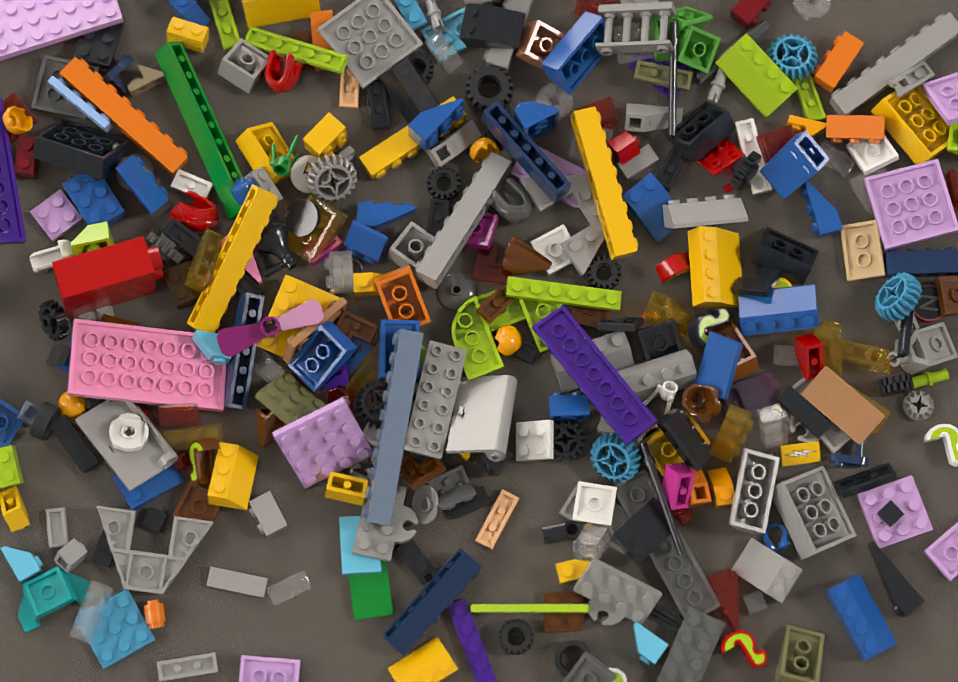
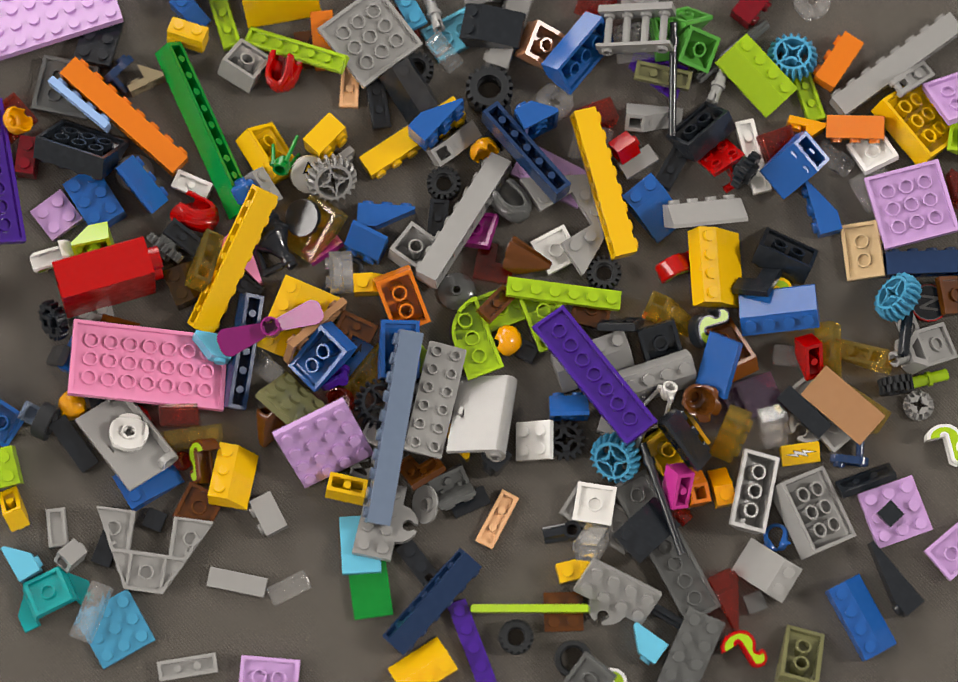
(154, 614): orange brick -> none

